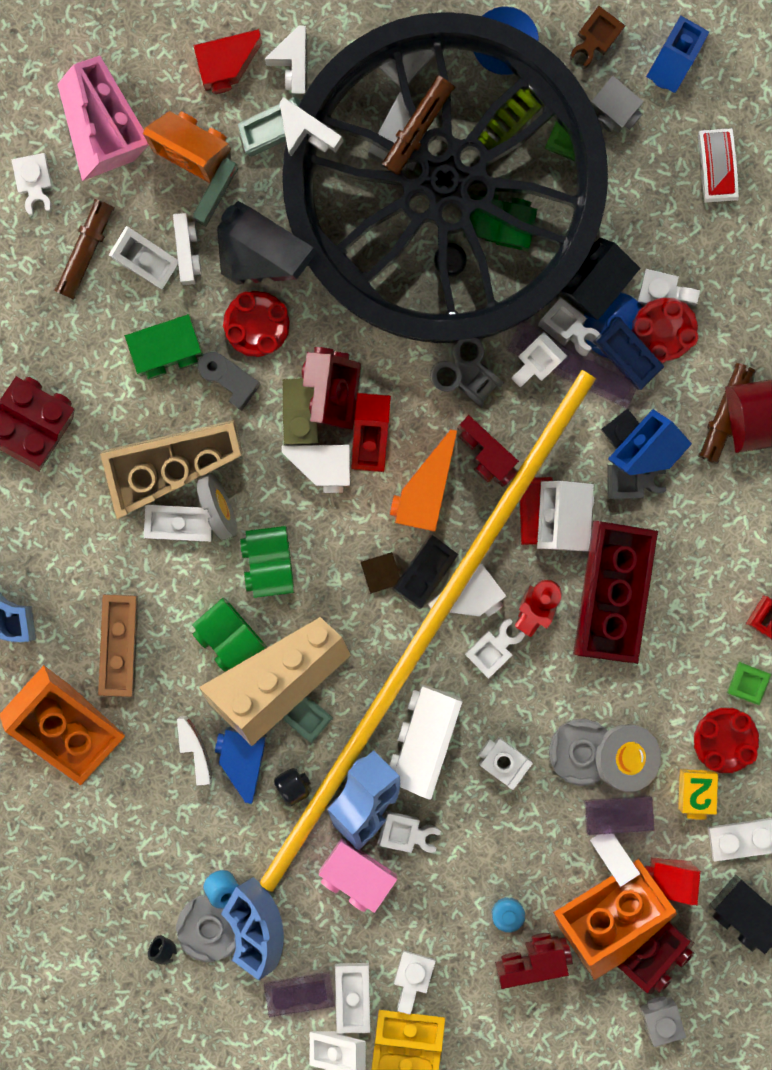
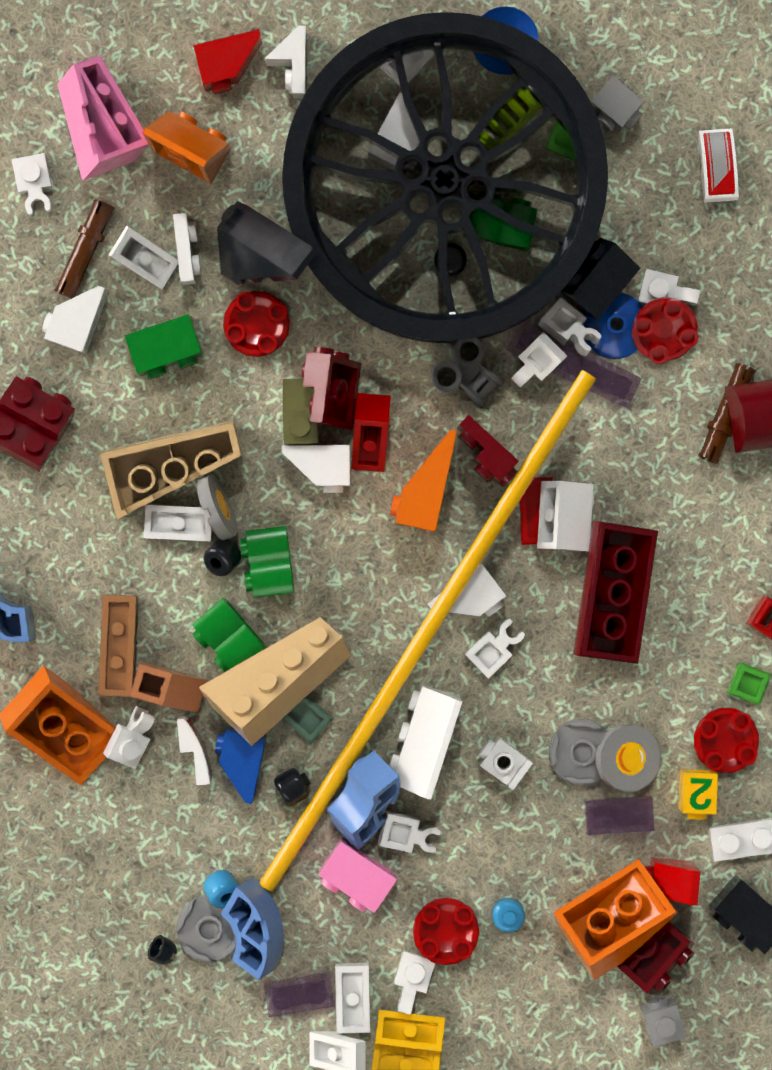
(76, 320): none -> white slope
(129, 742): none -> white plate
(167, 687): none -> nougat slope
(215, 192): sand green tile -> none
(220, 370): dark grey leg -> none
(222, 557): none -> black piece
(263, 130): tile -> none
(299, 123): white slope -> none
(380, 572): dark brown tile -> none
(424, 115): reddish brown pin -> none
(425, 571): black plate -> none
(446, 931): none -> red dish
(538, 606): red hips -> none
(545, 961): dark red plate -> none
(598, 34): reddish brown plate -> none
(615, 858): white sticker -> none
(620, 428): black plate -> none
(628, 354): dark blue plate -> none
(631, 486): dark grey plate -> none
(651, 446): blue slope -> none
(677, 54): blue slope -> none

